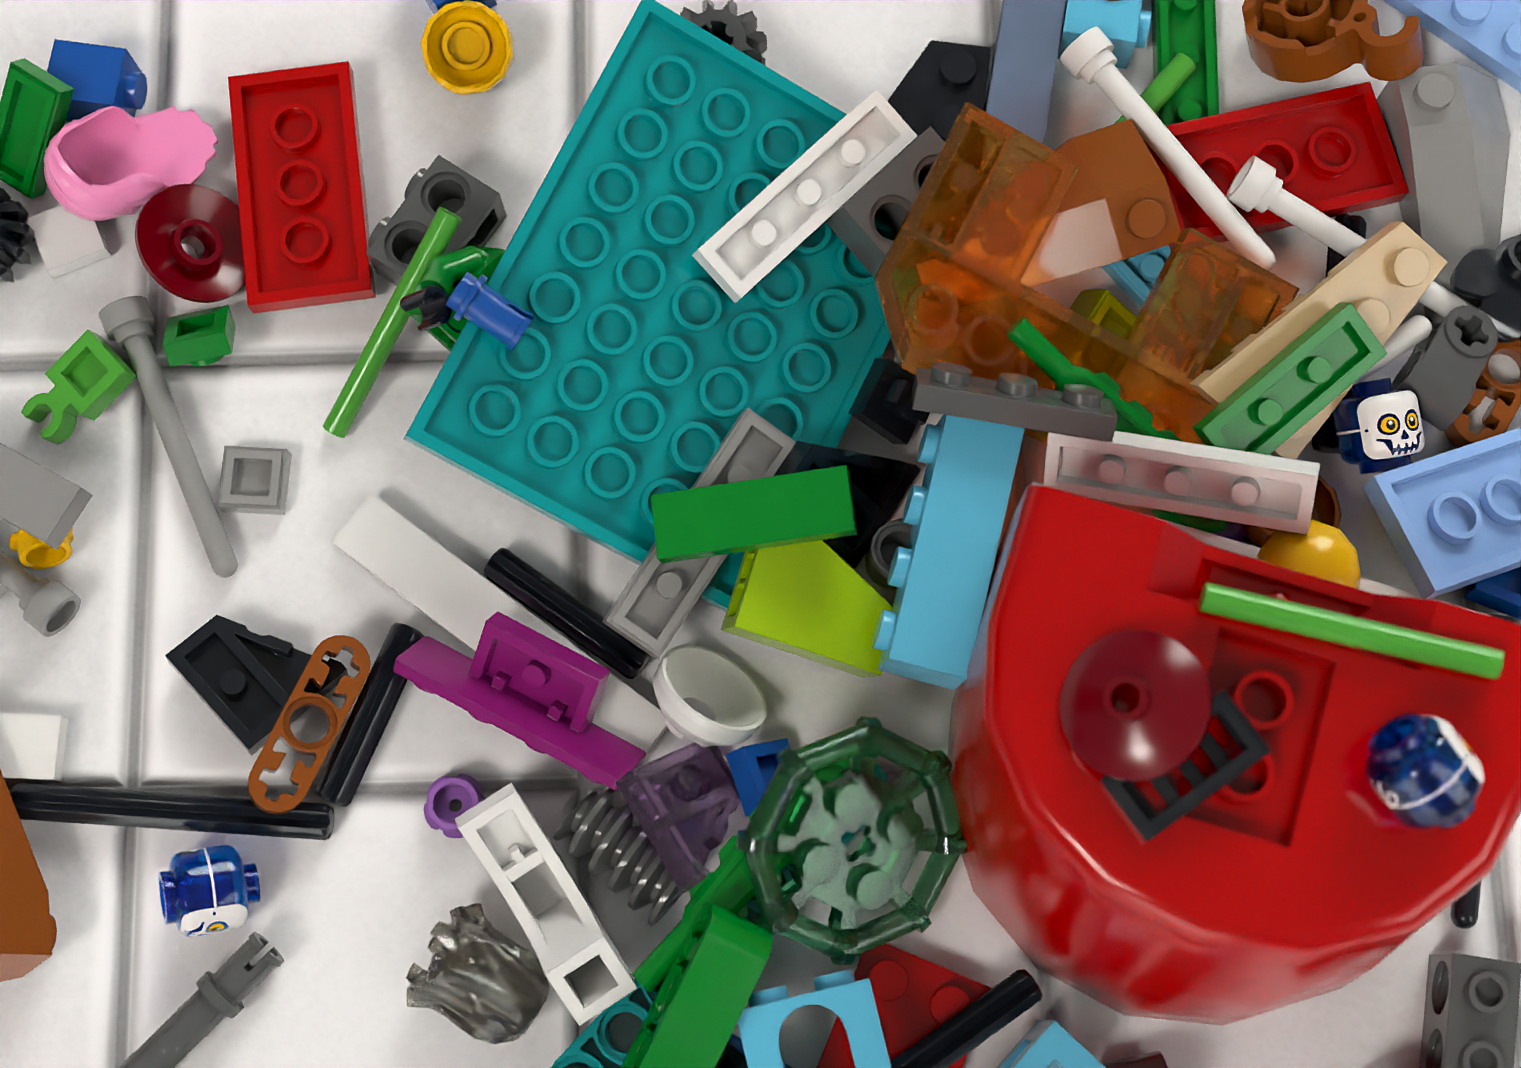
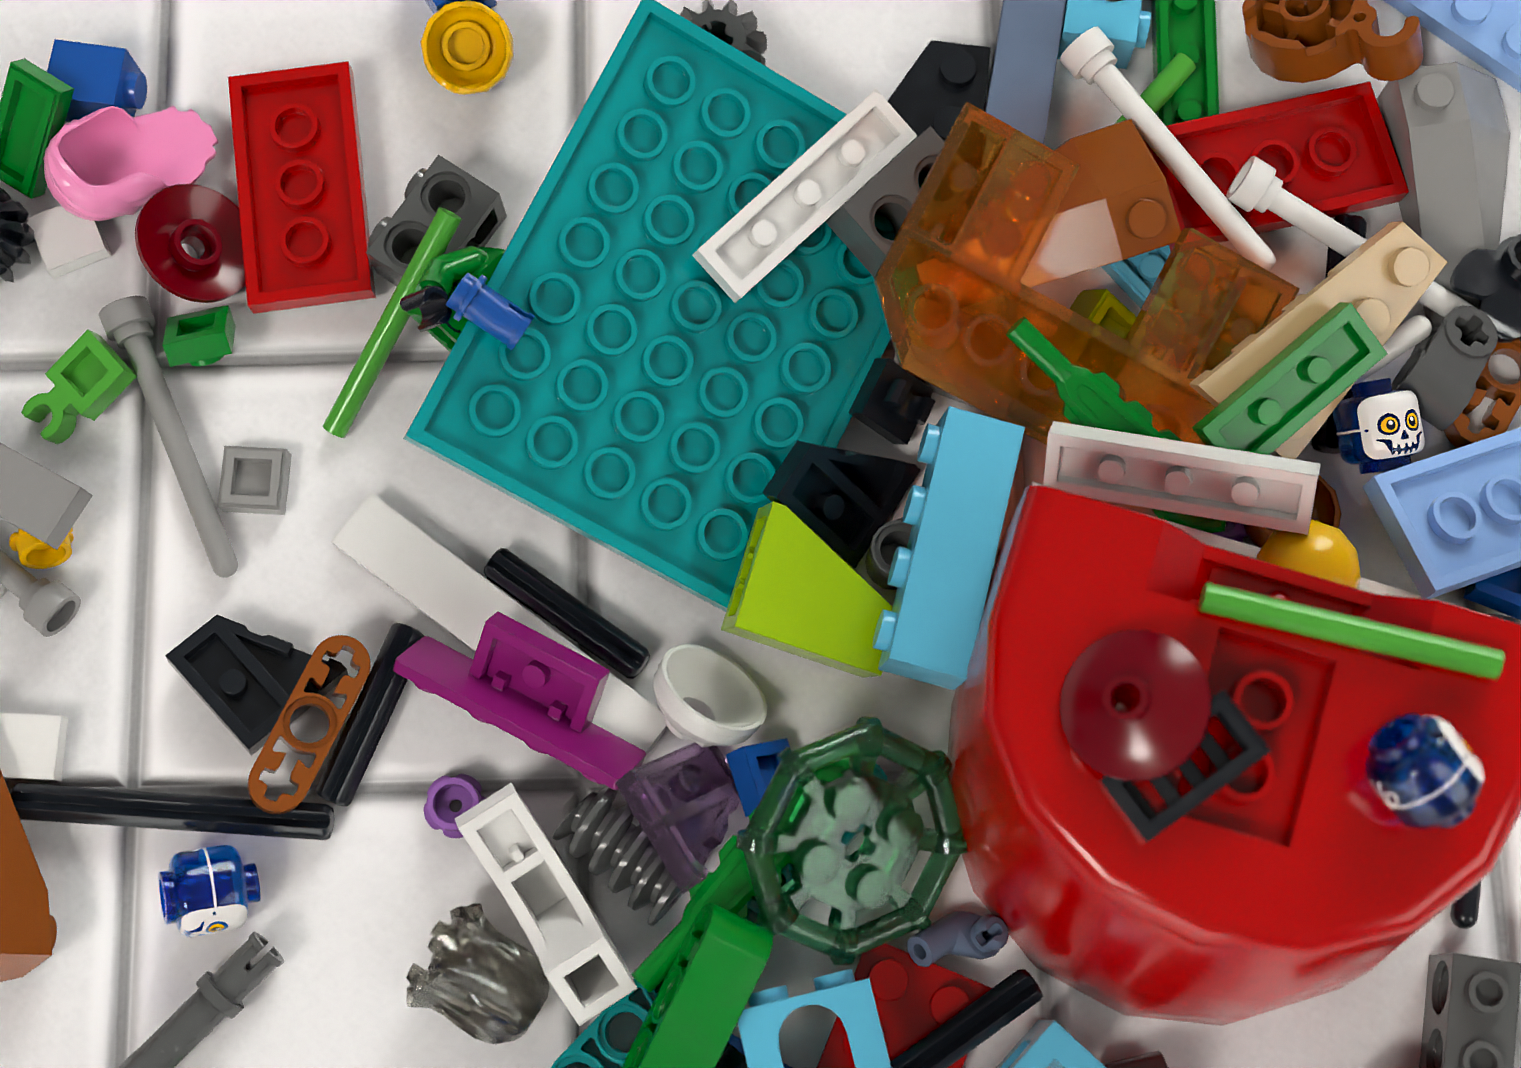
(664, 594): light grey tile -> none
(753, 514): green tile -> none
(960, 935): none -> sand blue arm
(1014, 402): dark grey plate -> none

